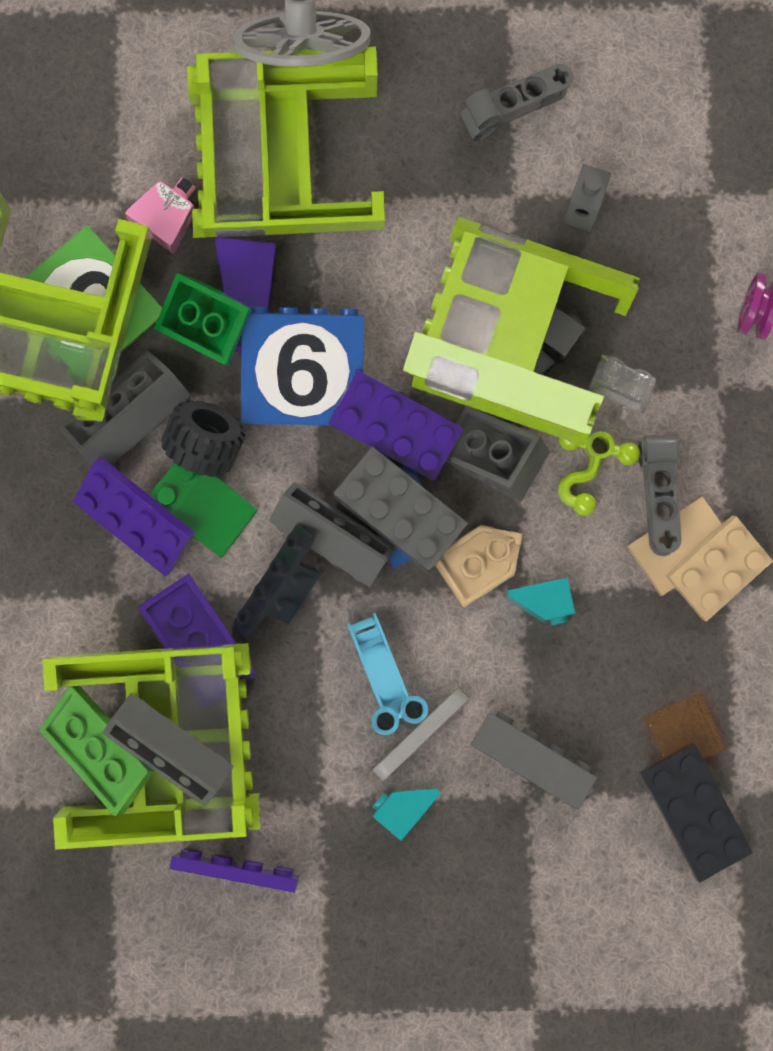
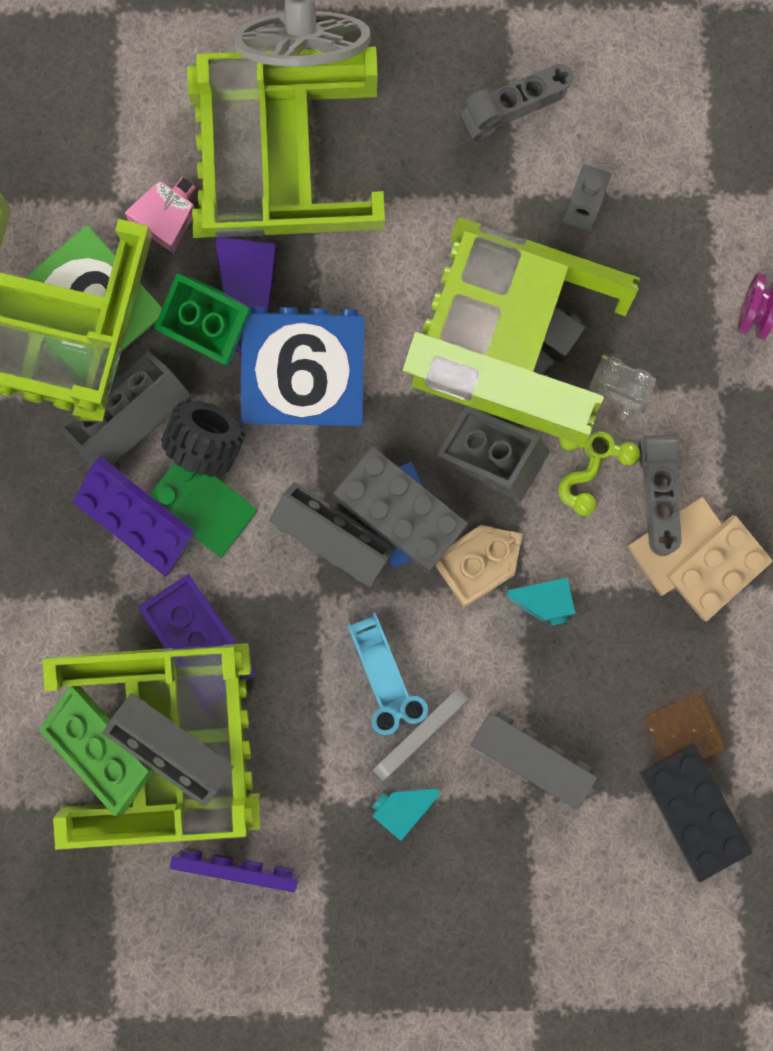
(282, 585): black bracket -> none
(395, 425): dark purple plate -> none

